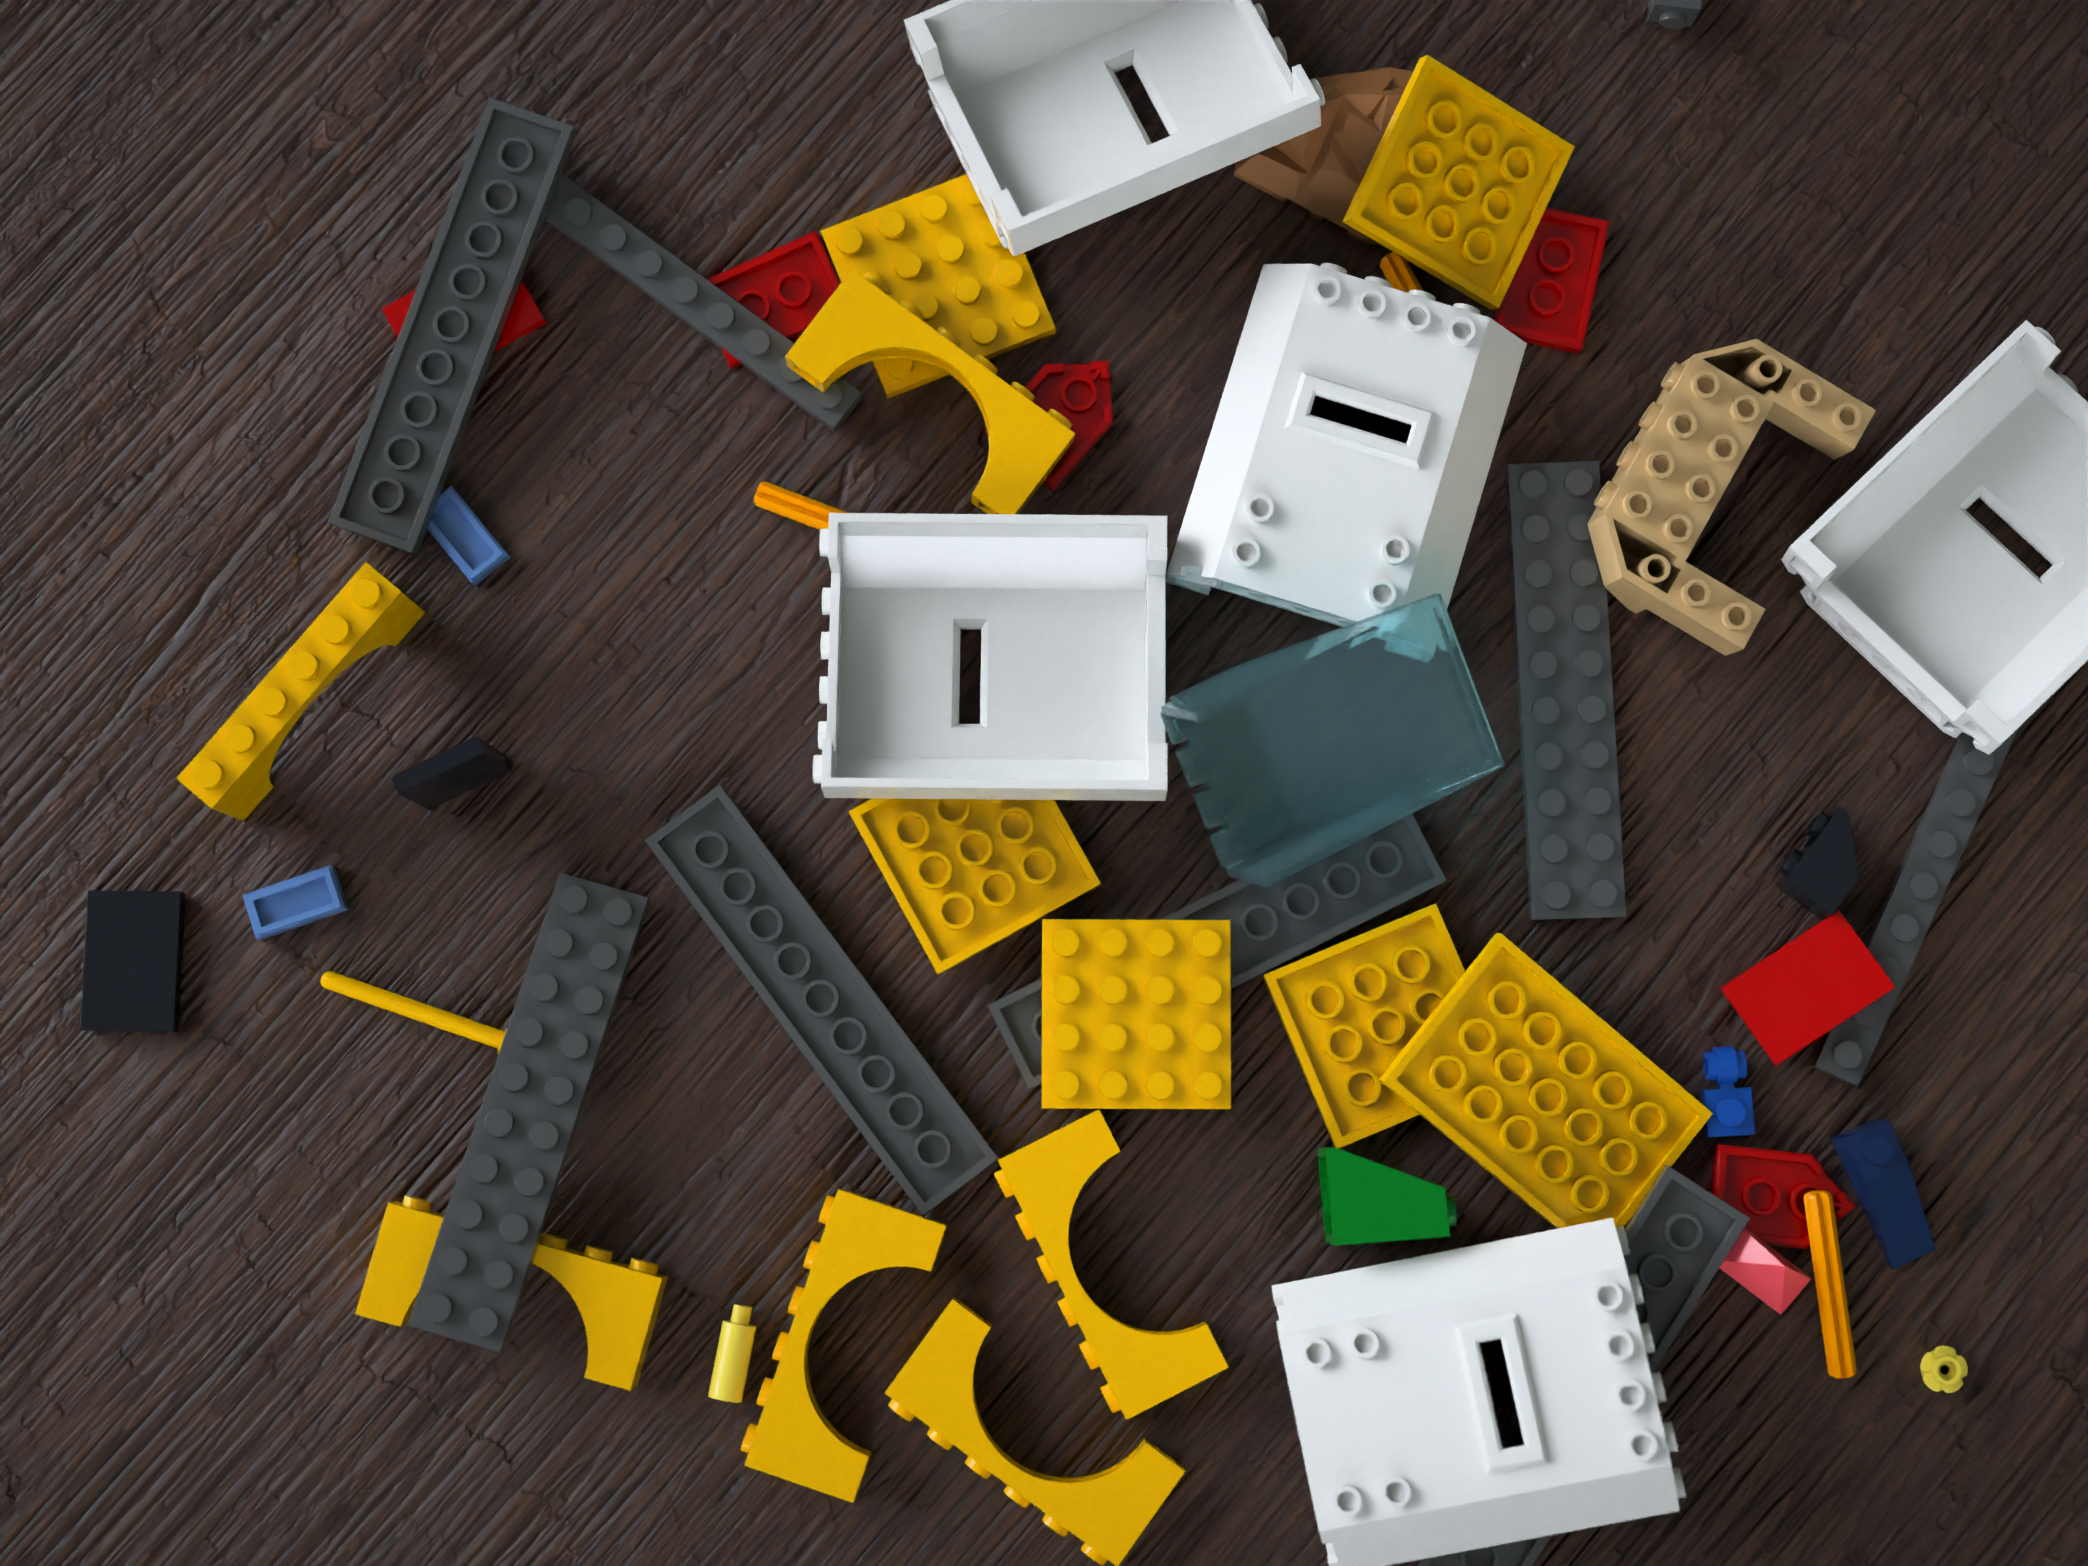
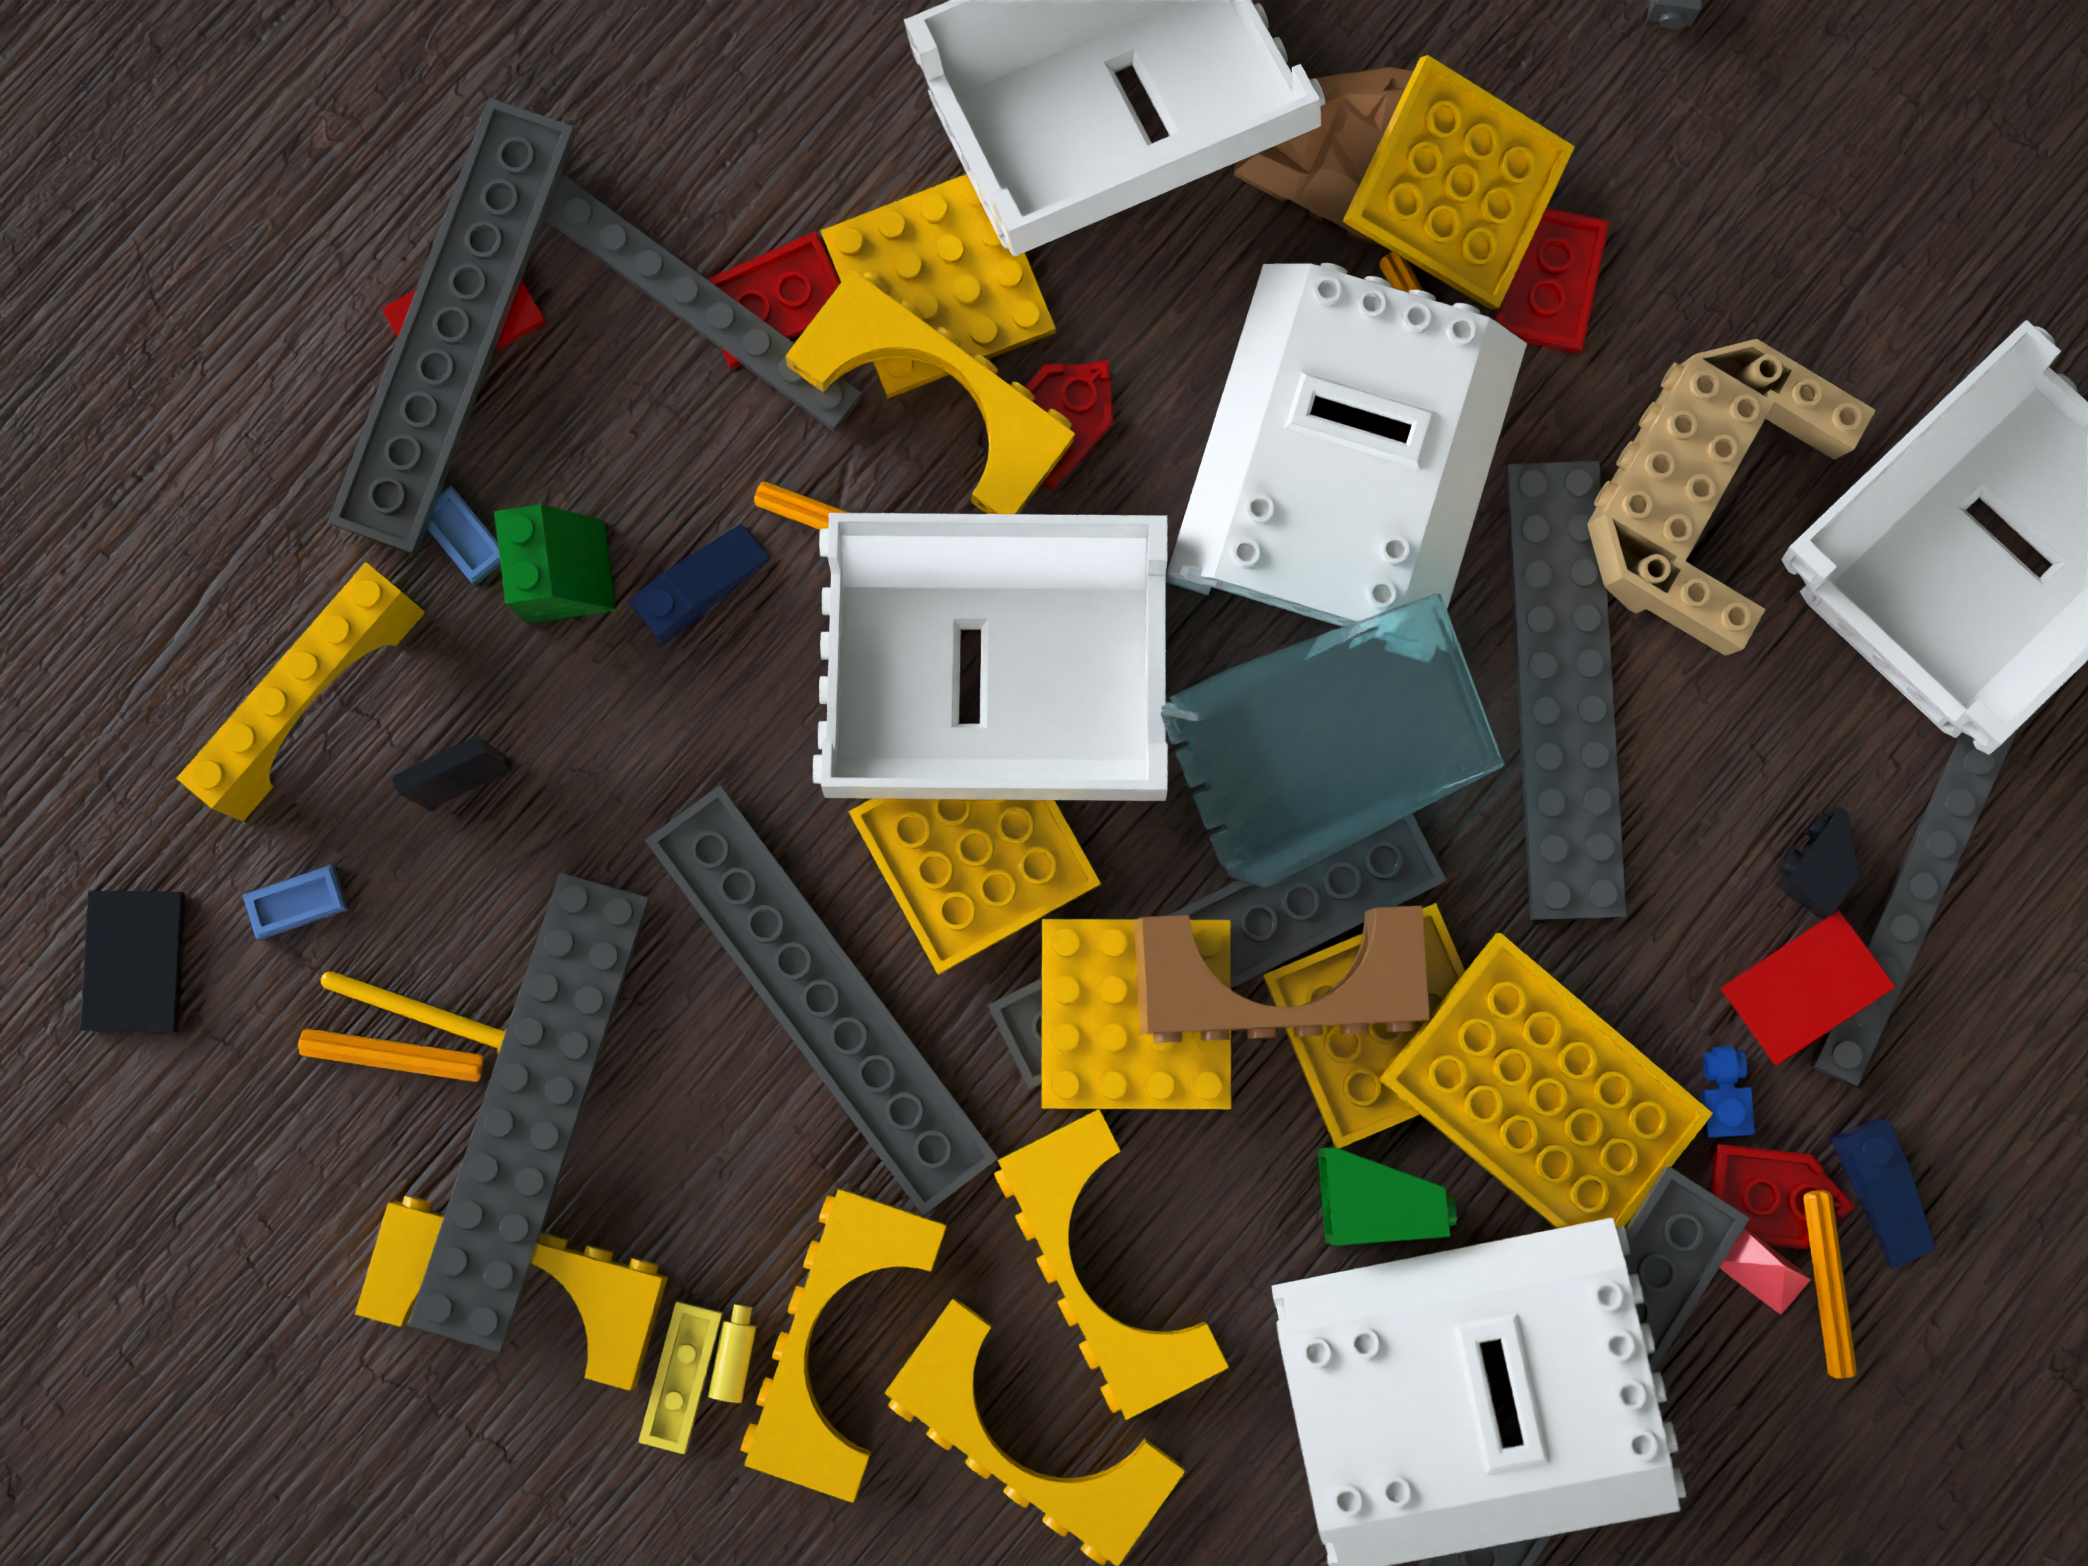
(391, 1055): none -> light orange axle
(554, 563): none -> green slope
(680, 1377): none -> light yellow plate
(698, 583): none -> dark blue slope
(1184, 996): none -> medium nougat arch
(1931, 1373): light yellow plate -> none

